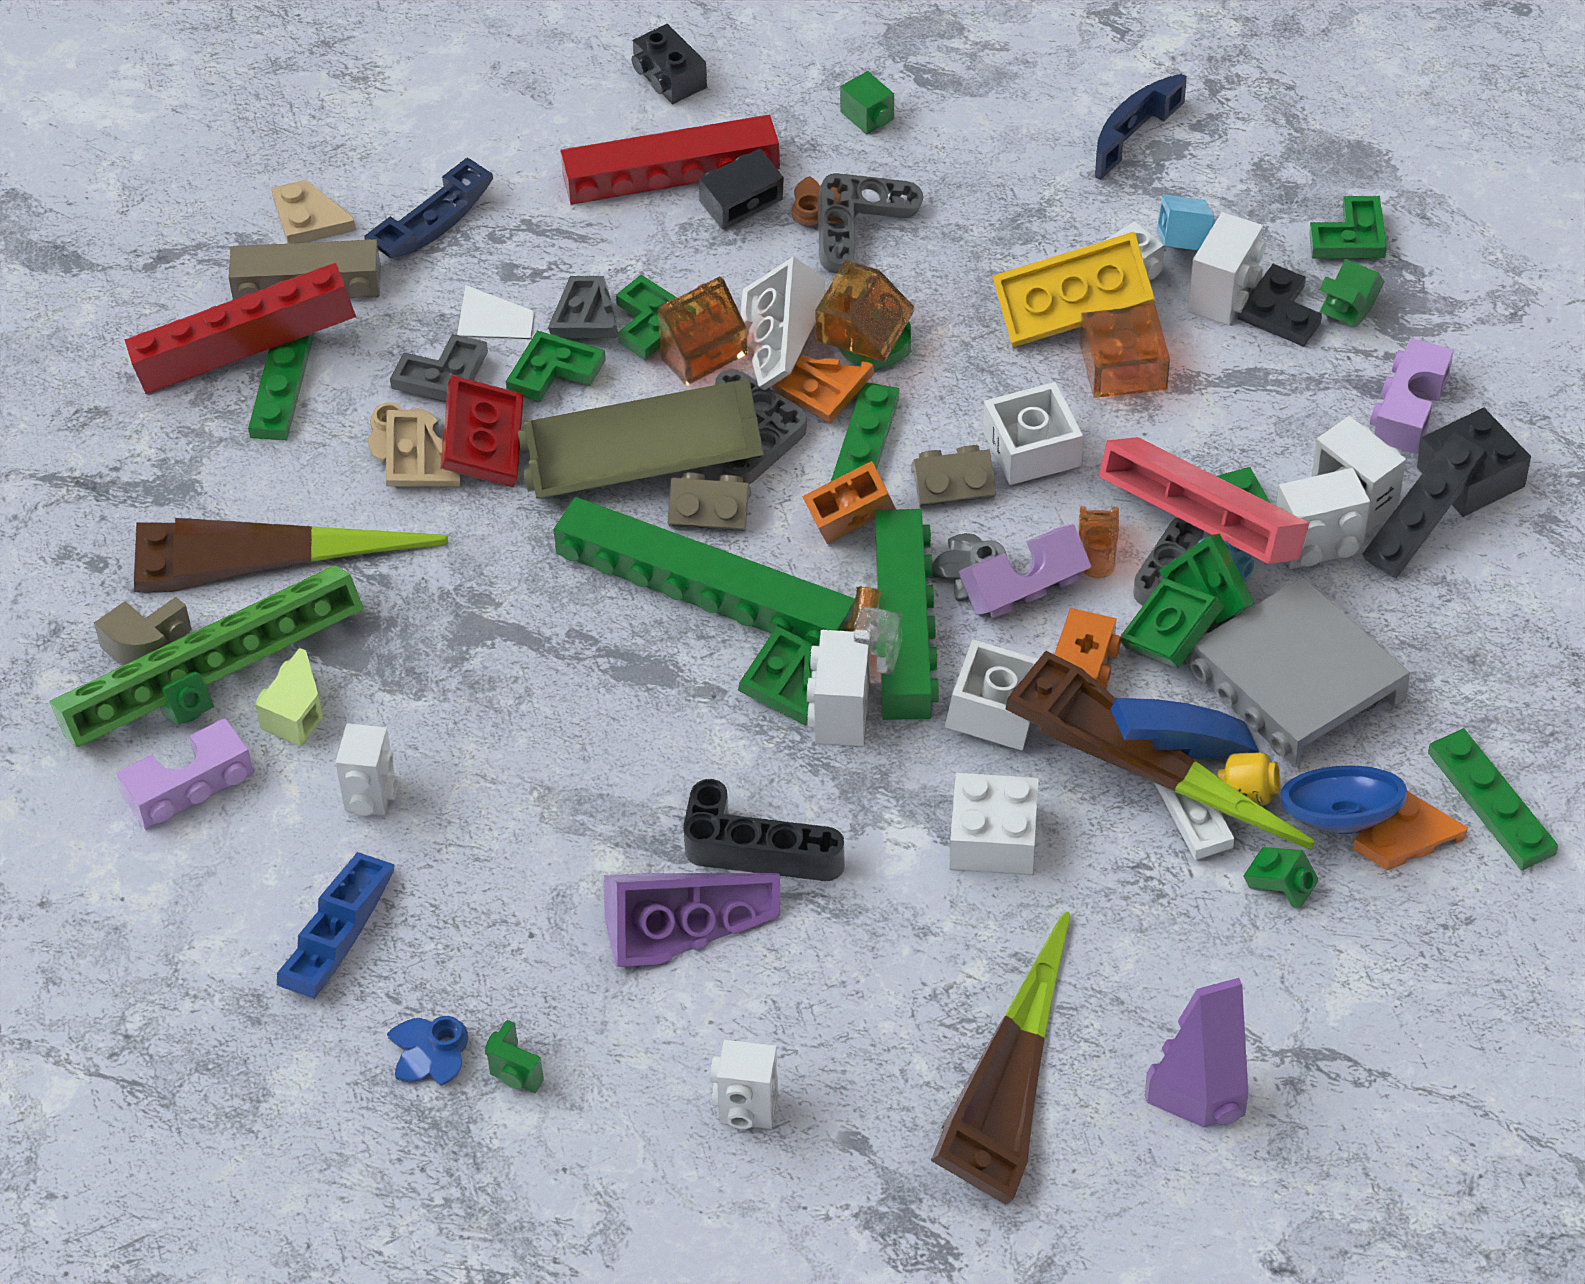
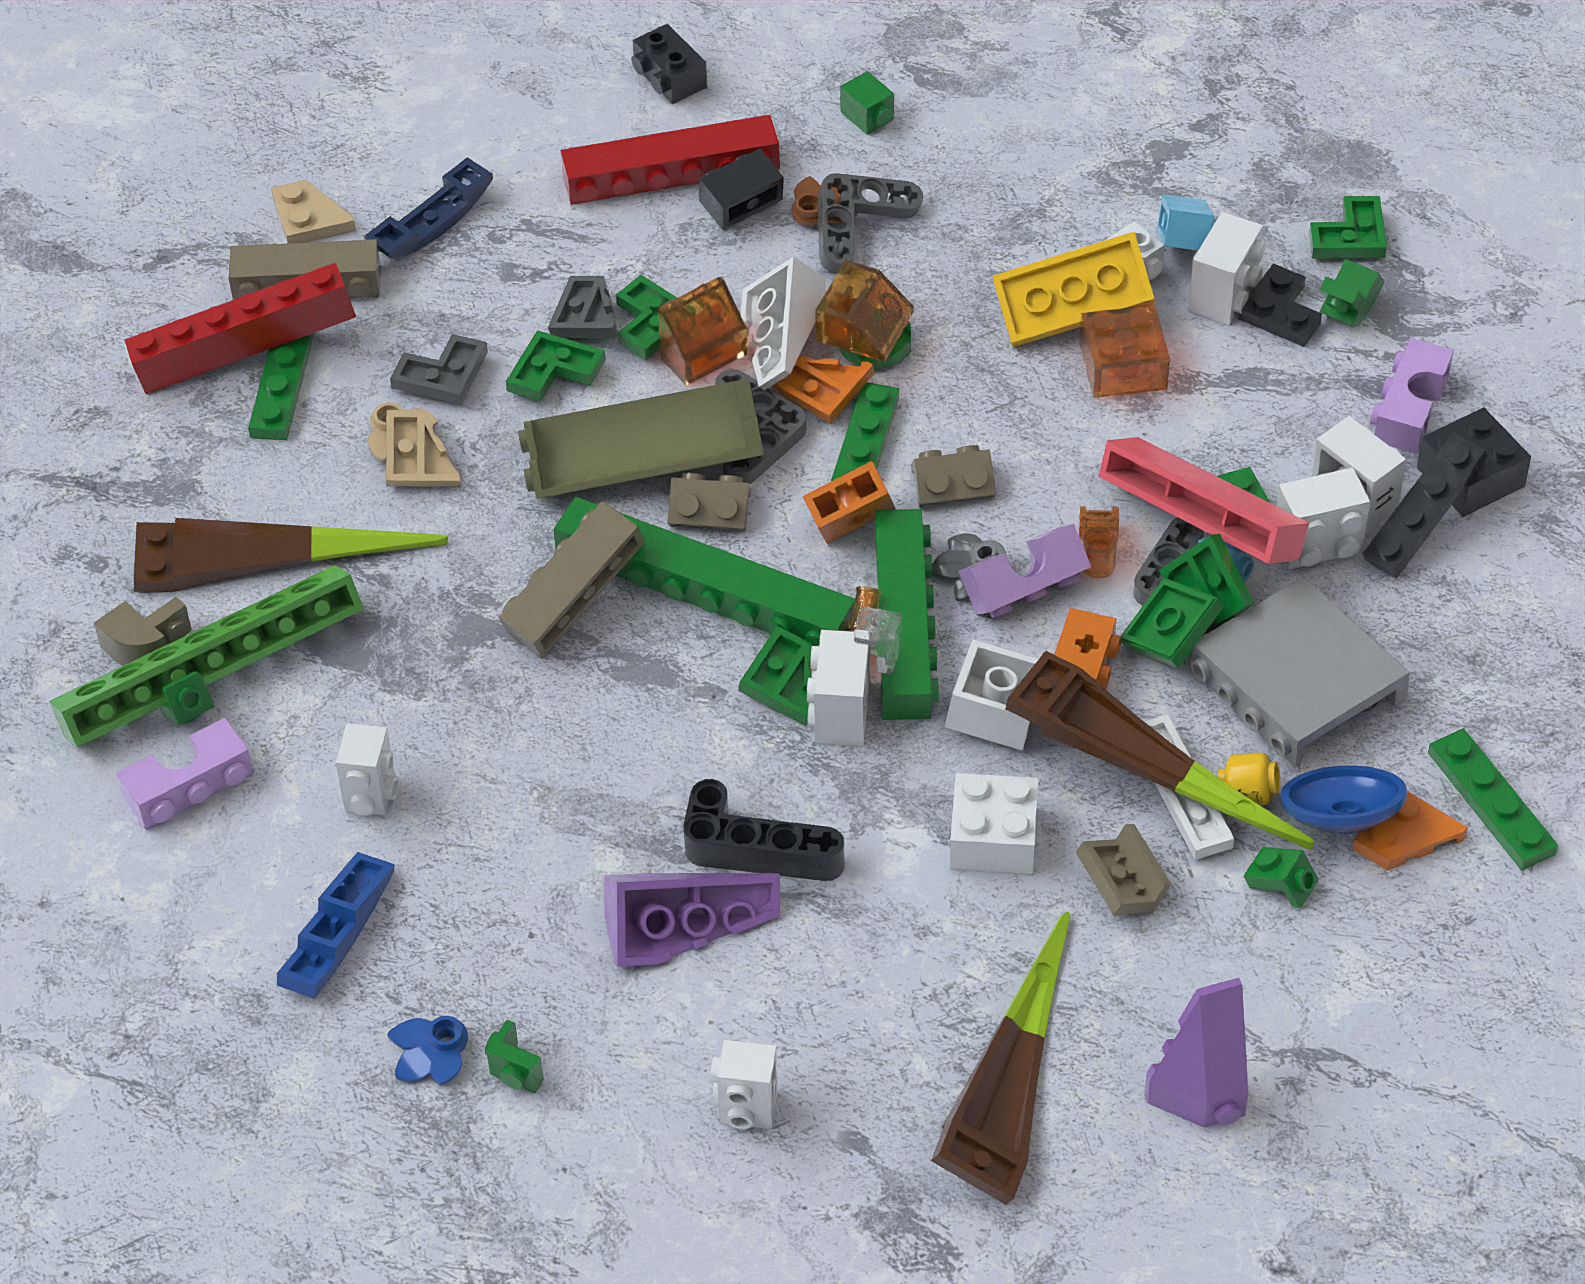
(291, 702): yellowish green slope -> none
(482, 431): red tile -> none
(493, 317): white sticker -> none
(571, 579): none -> dark tan brick
(1032, 433): white brick -> none
(1125, 872): none -> dark tan bracket
(1156, 100): dark blue slope -> none
(1183, 726): blue slope -> none

